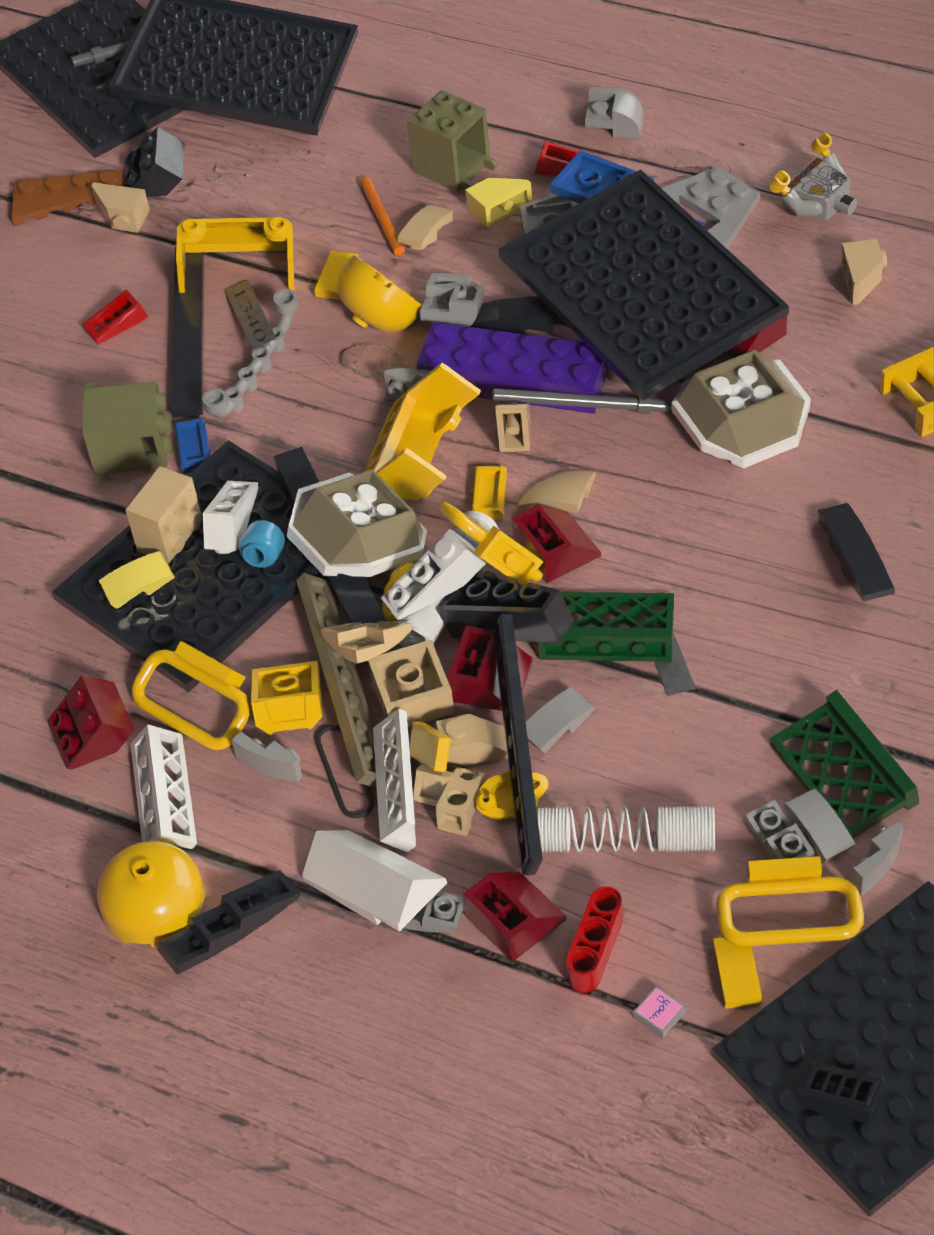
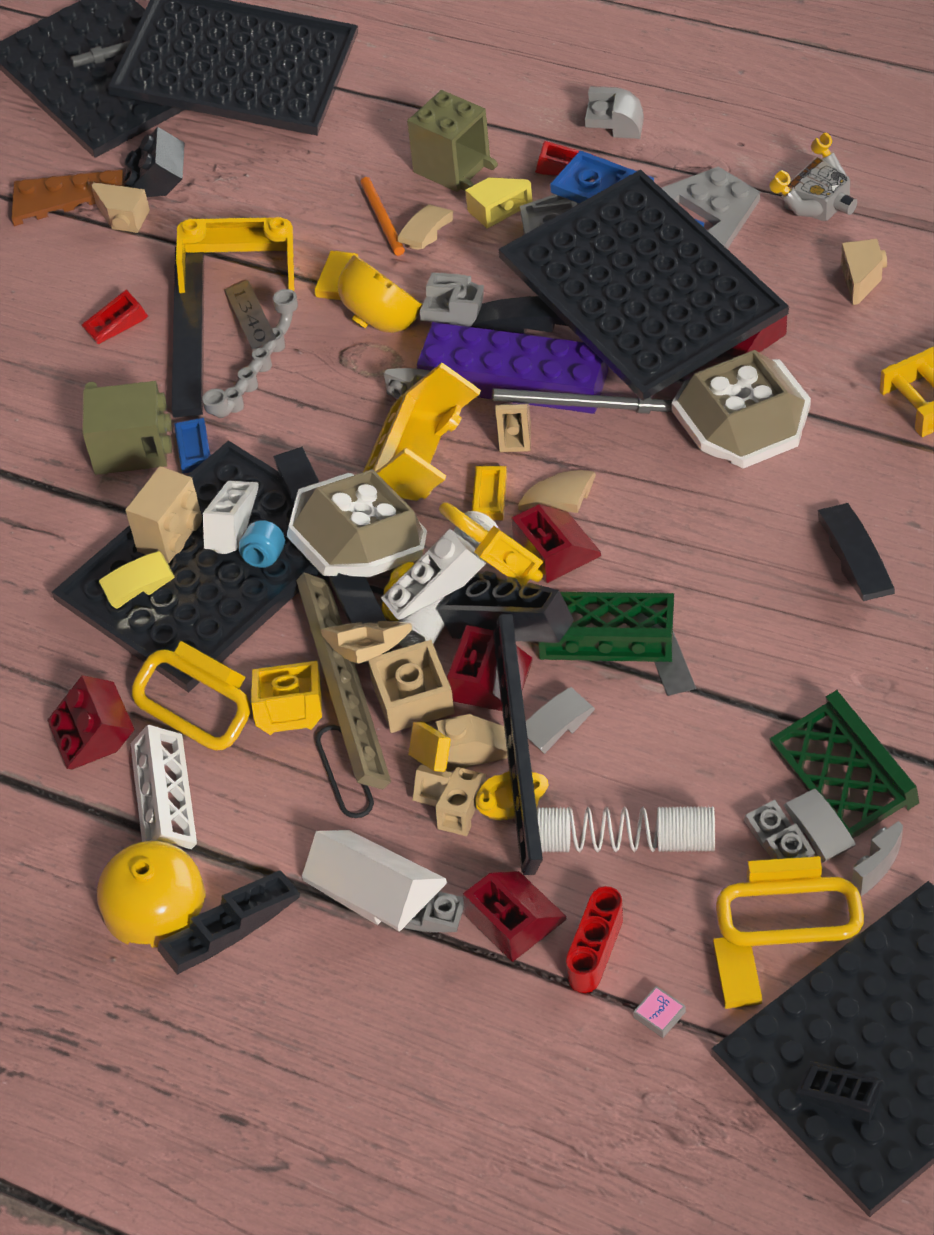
(269, 760): light grey slope -> none
(394, 782): white fence -> none

